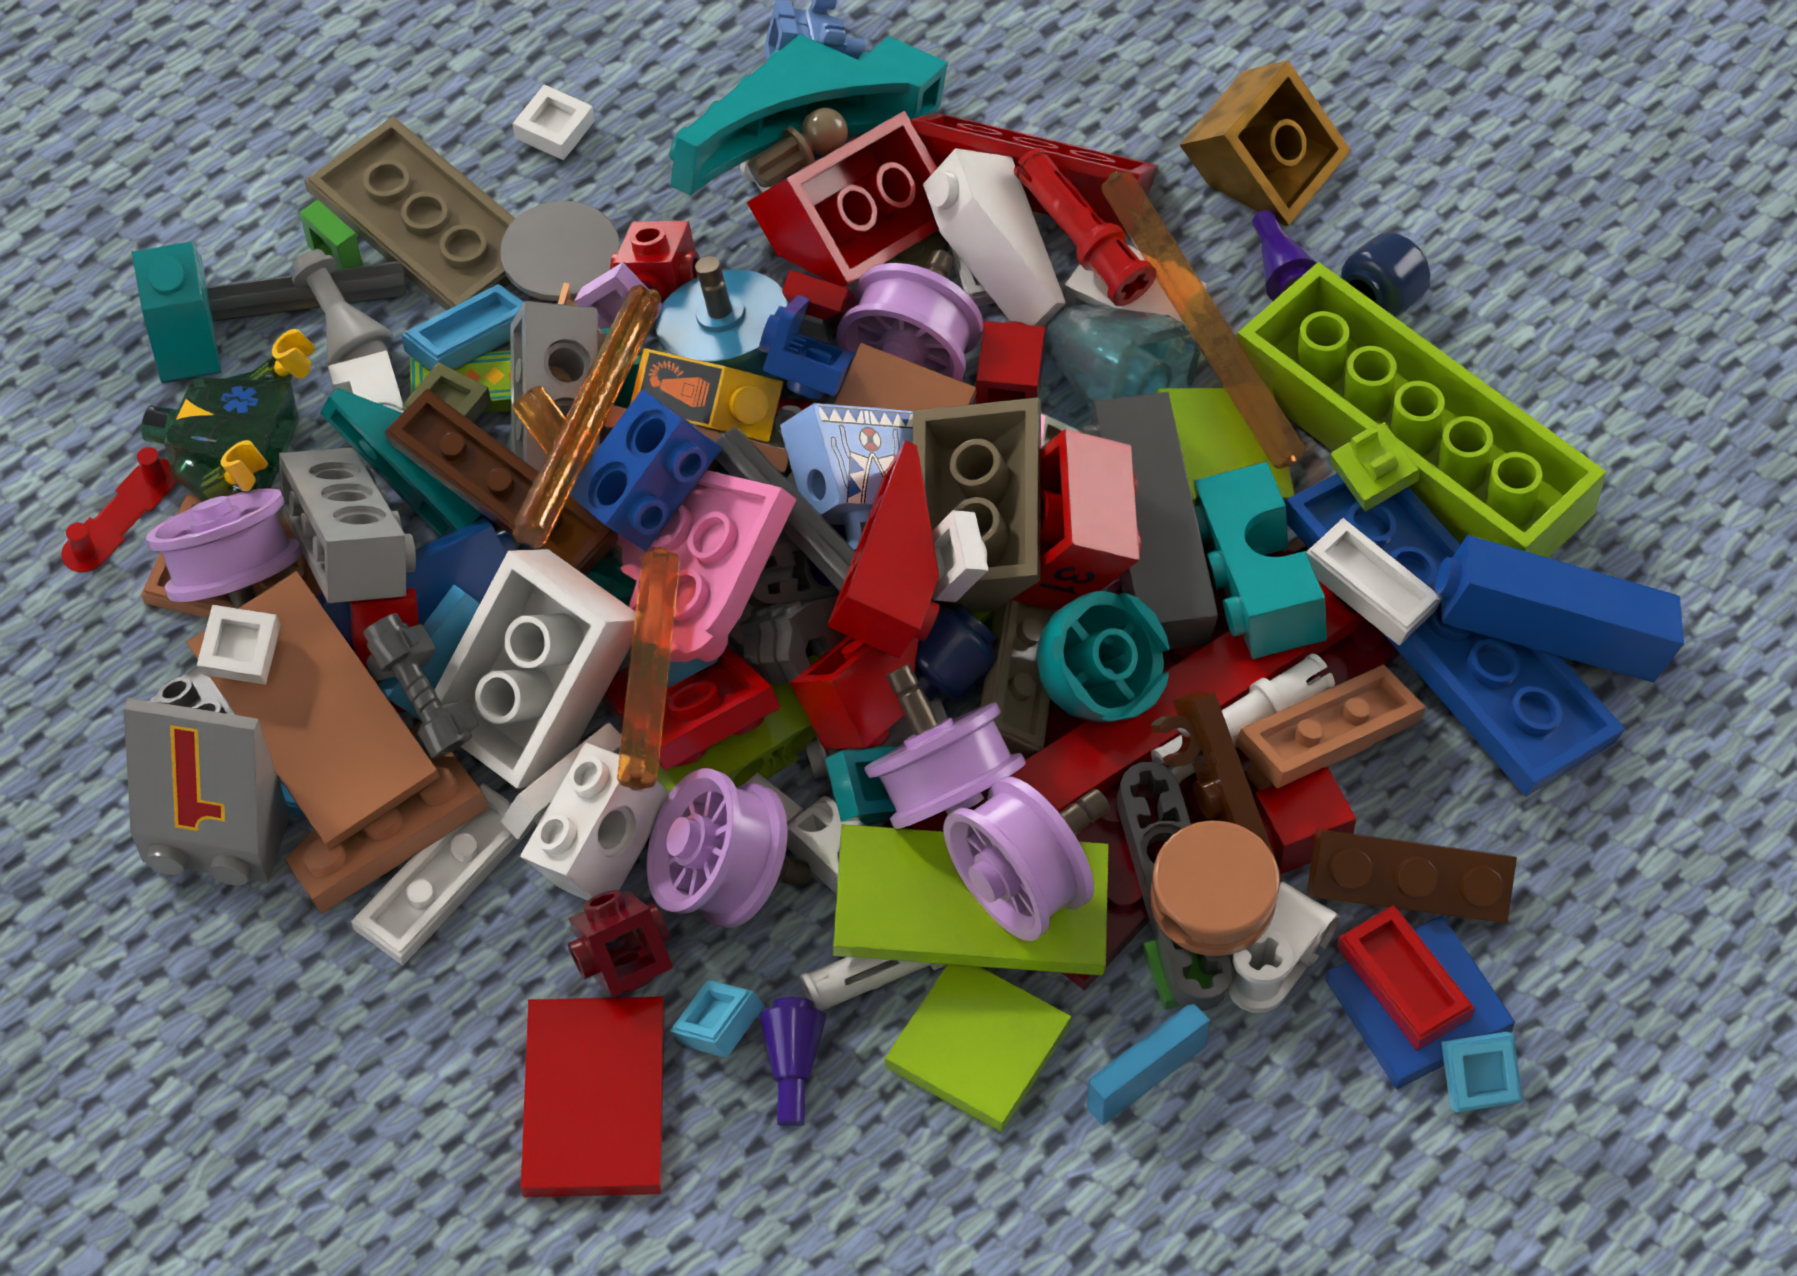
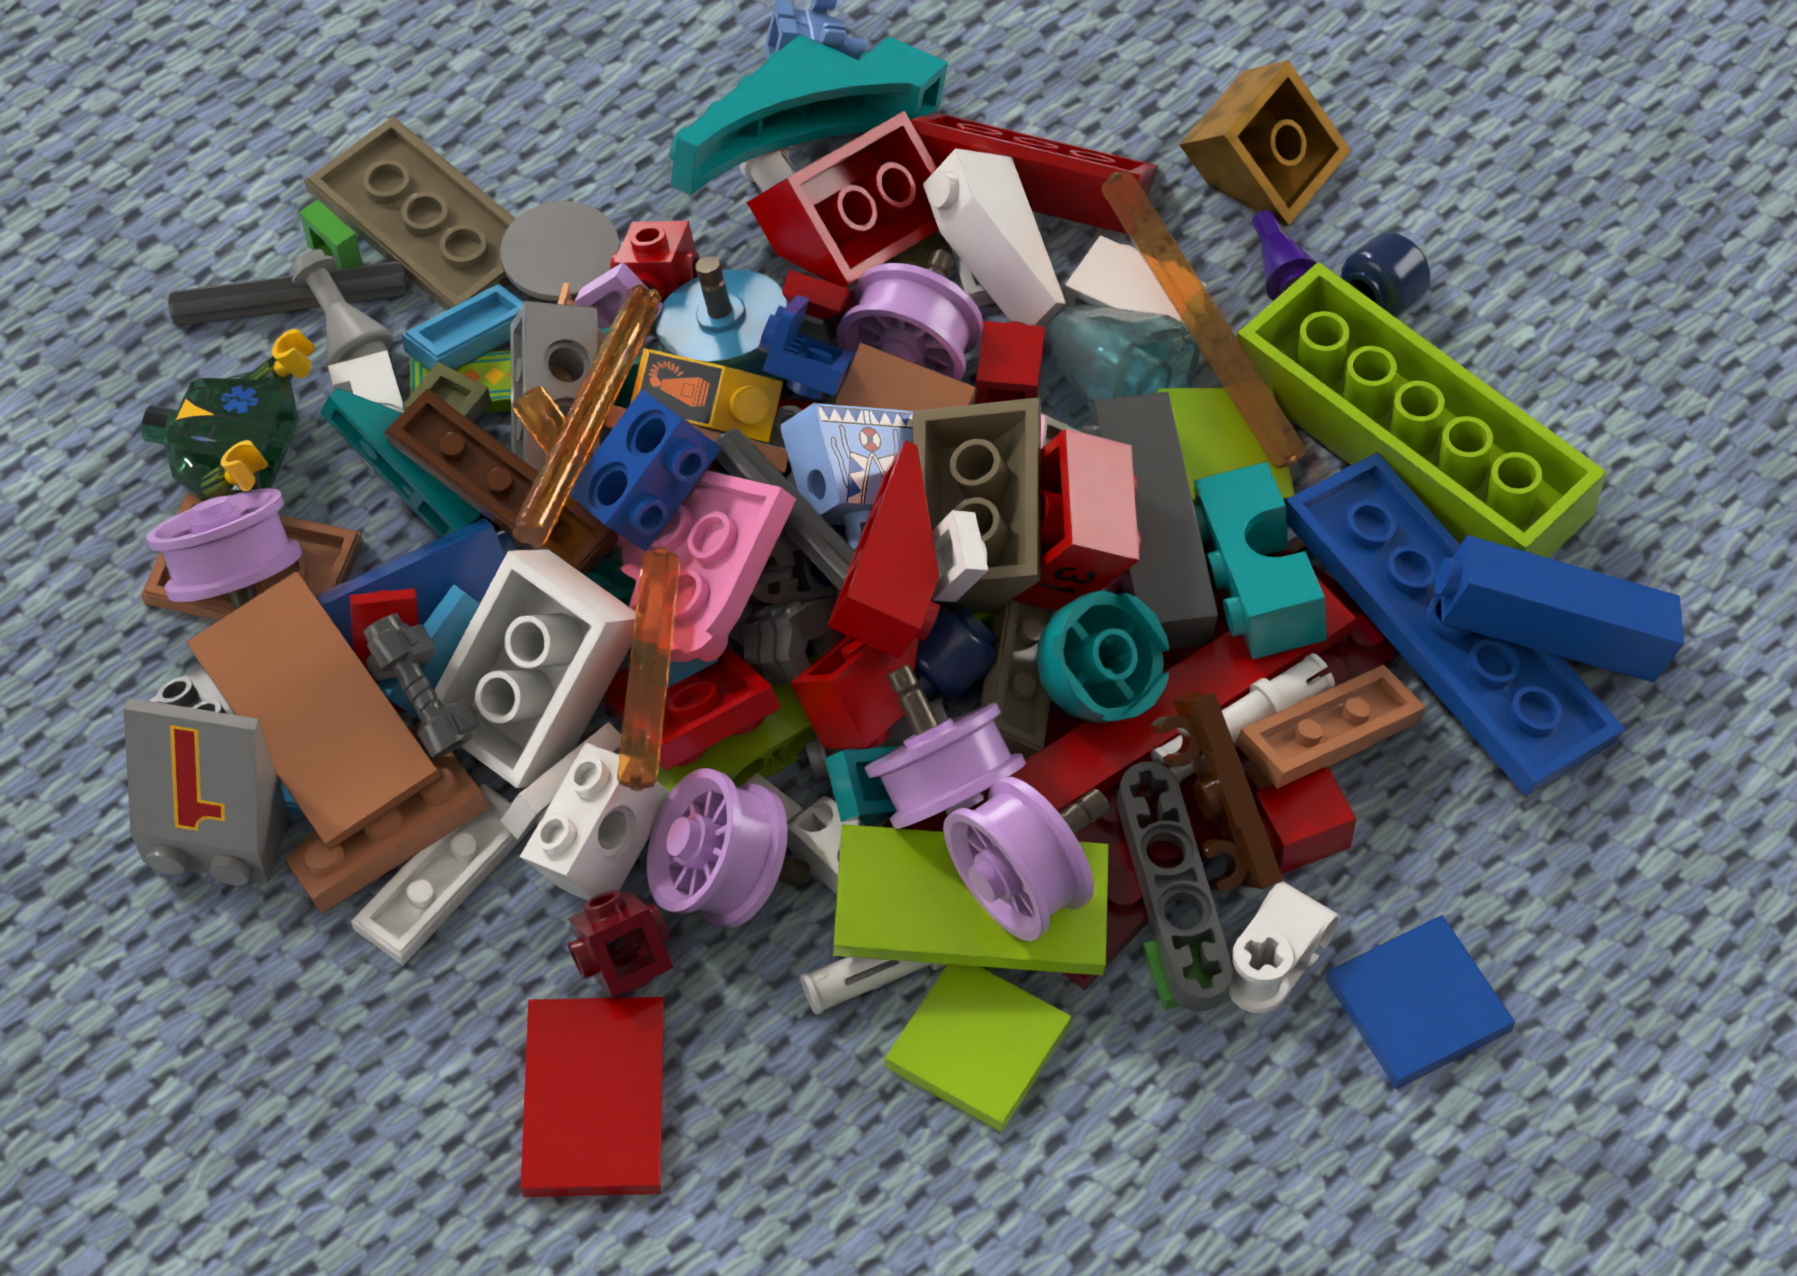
(99, 537): red piece -> none
(177, 311): teal slope -> none
(238, 644): white plate -> none
(345, 525): light grey brick -> none
(553, 122): white plate -> none
(717, 1018): medium azure tile -> none
(792, 1040): dark purple cone -> none
(820, 134): dark tan axle -> none
(1098, 244): red pin -> none
(1147, 1063): dark azure tile -> none
(1214, 888): nougat head -> none
(1372, 581): white tile -> none
(1374, 466): lime tile -> none
(1405, 977): red tile -> none
(1411, 876): reddish brown plate -> none
(1482, 1071): medium azure tile -> none

